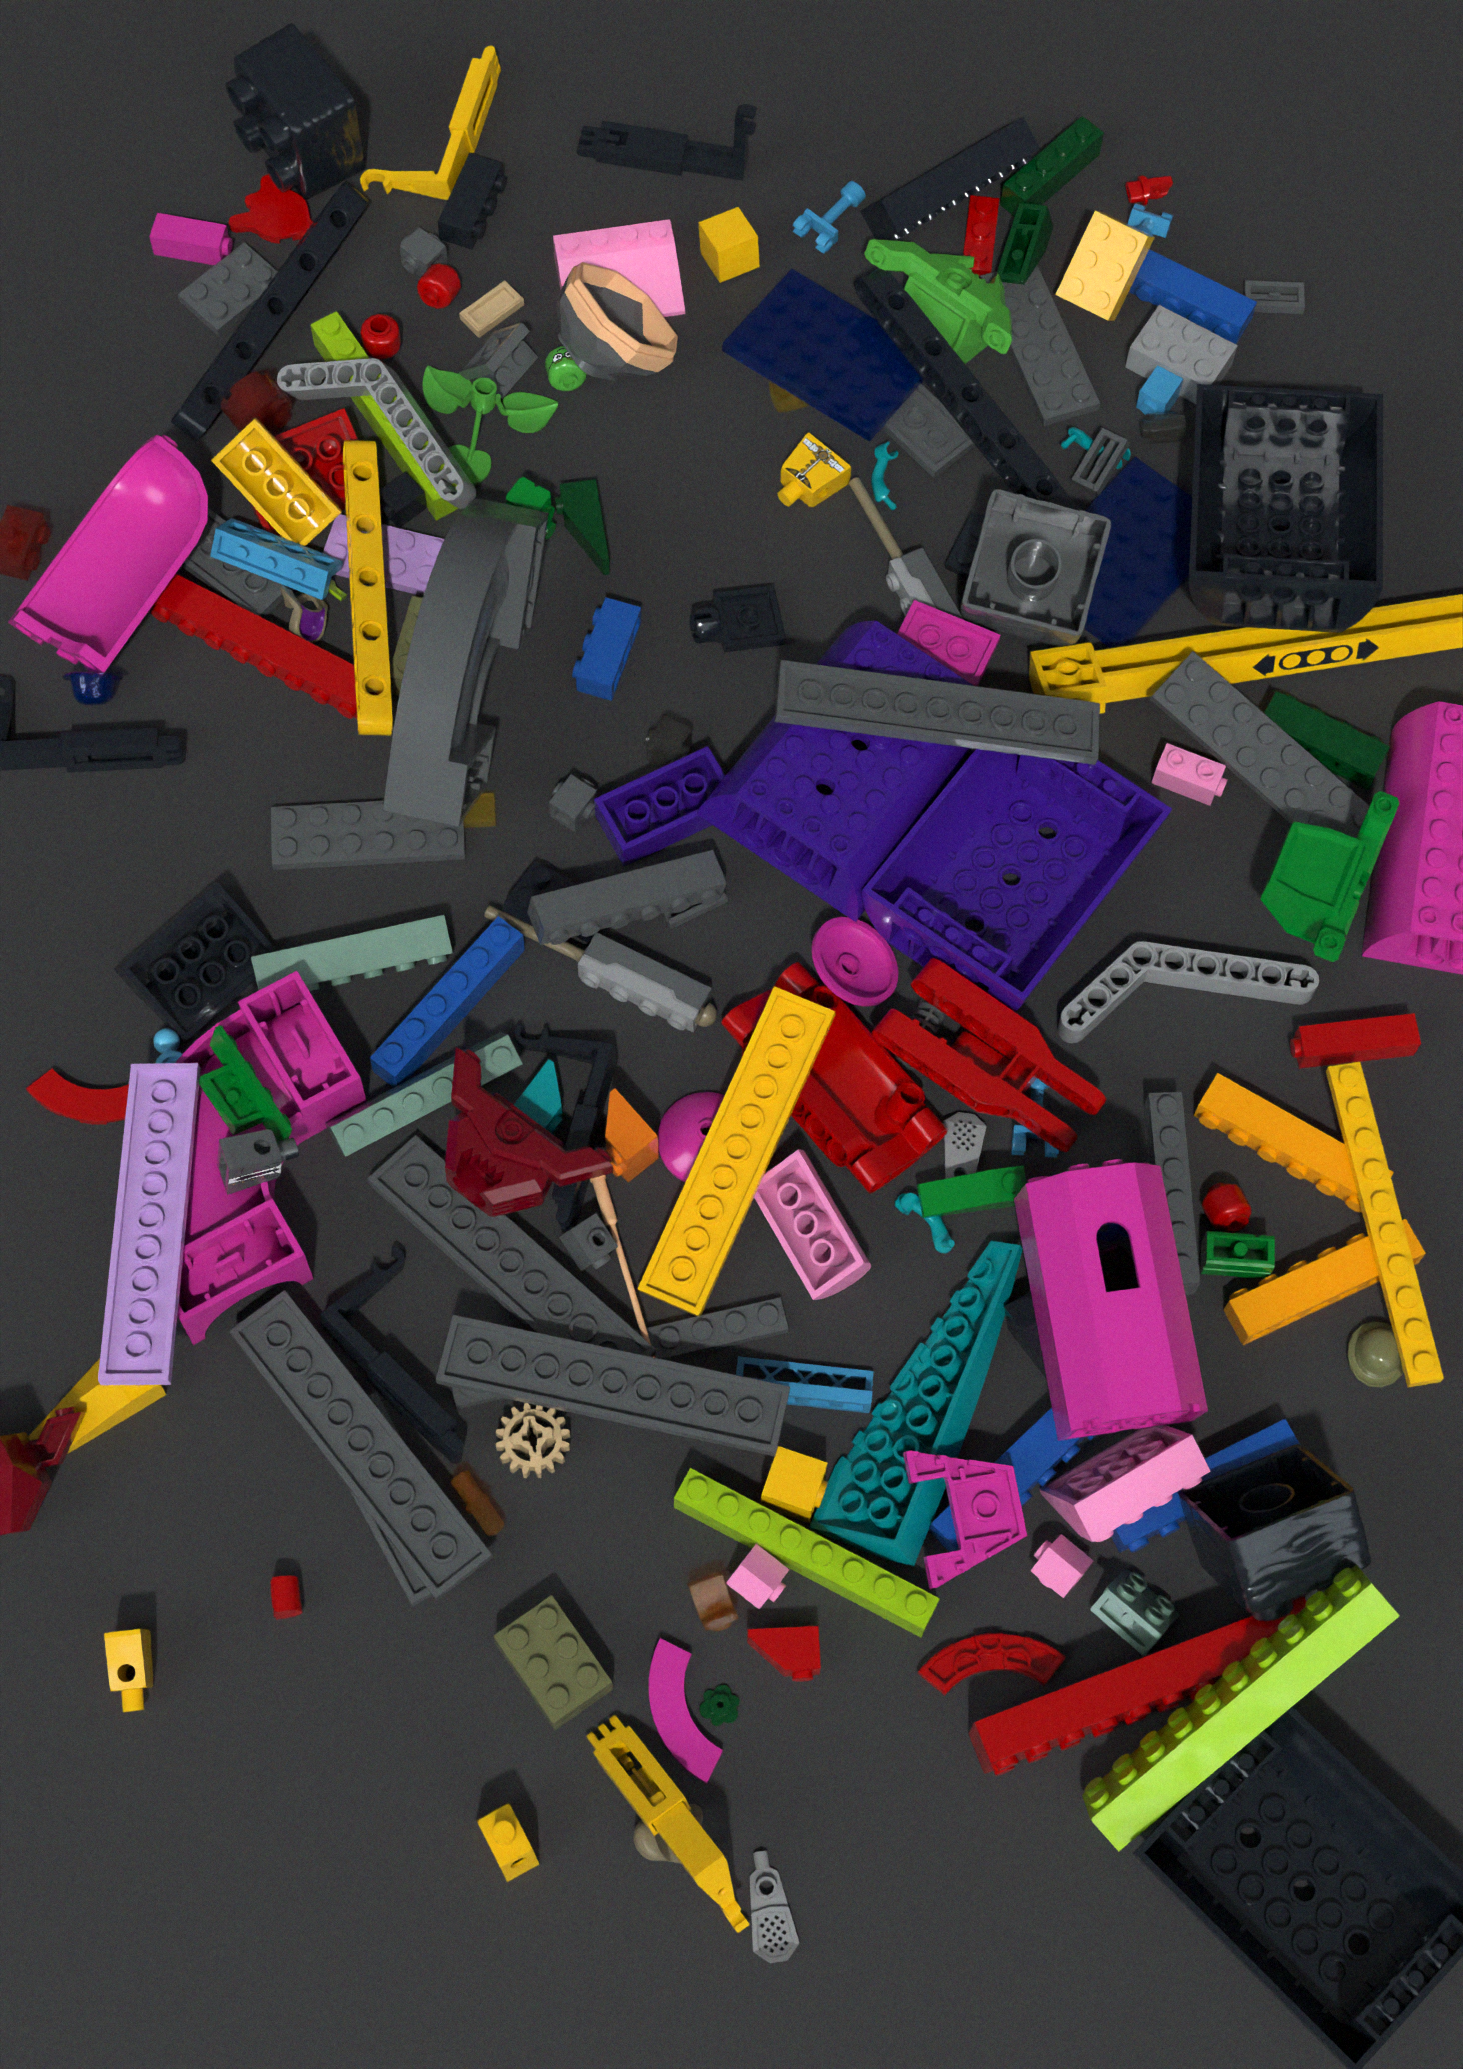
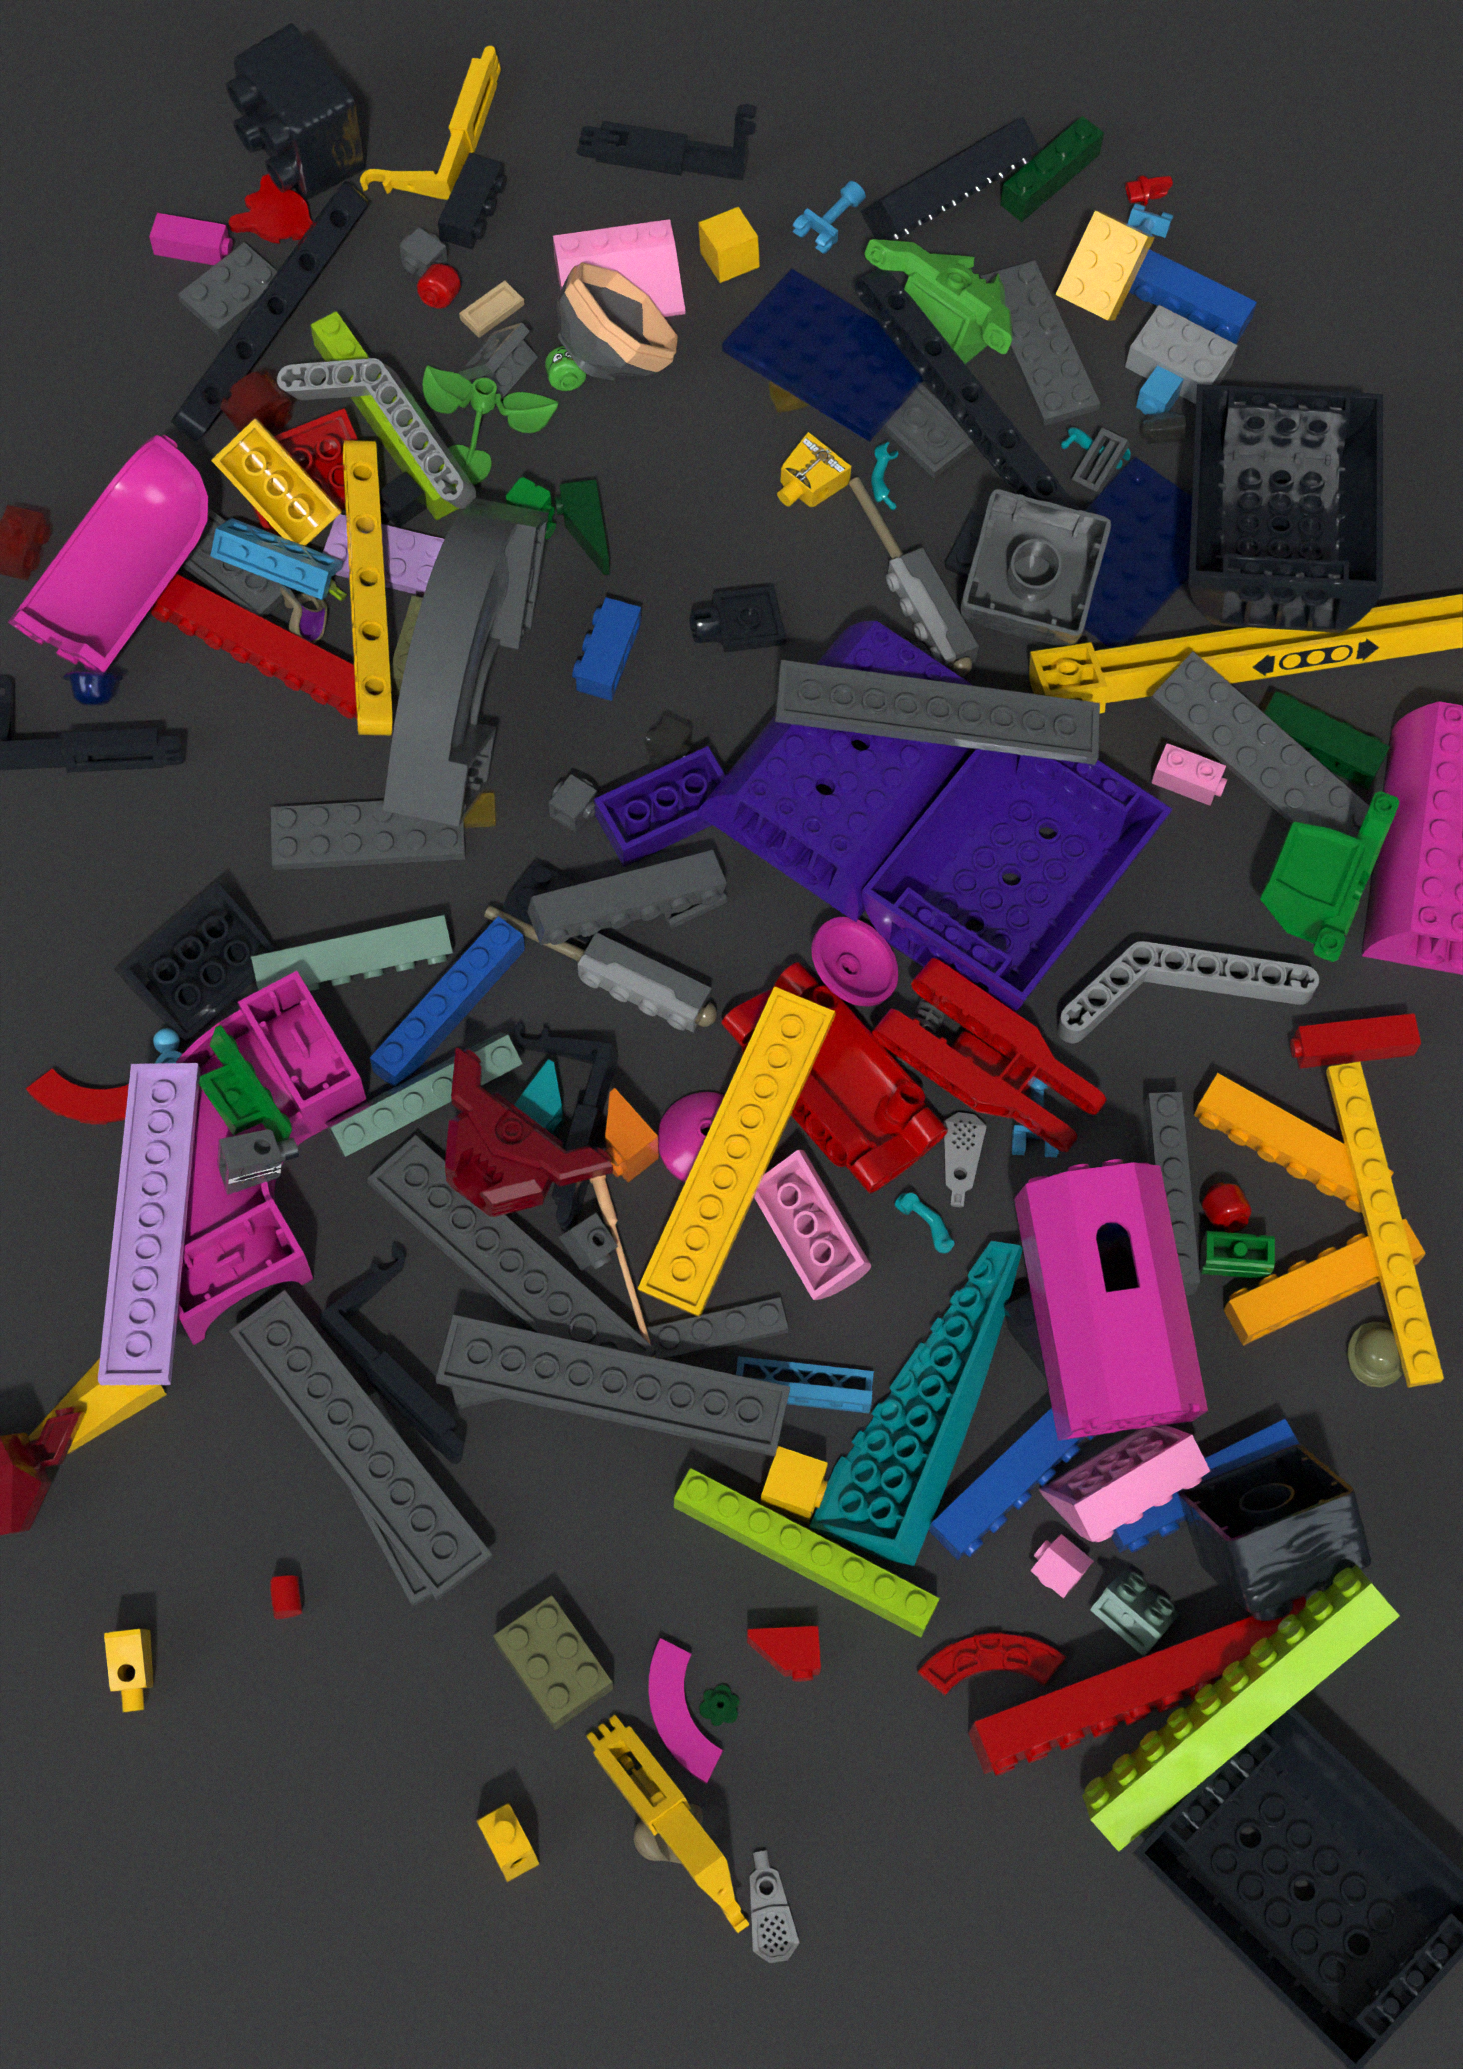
(380, 336): red head -> none
(477, 1503): clear orange axle -> none
(520, 1442): tan gear -> none
(712, 1602): clear orange bracket -> none
(759, 1577): bright pink brick -> none
(950, 640): dark pink plate -> none
(971, 1192): green slope -> none
(981, 232): red plate -> none
(982, 1507): dark pink wing -> none
(1025, 243): dark green slope -> none
(1274, 301): dark grey tile -> none

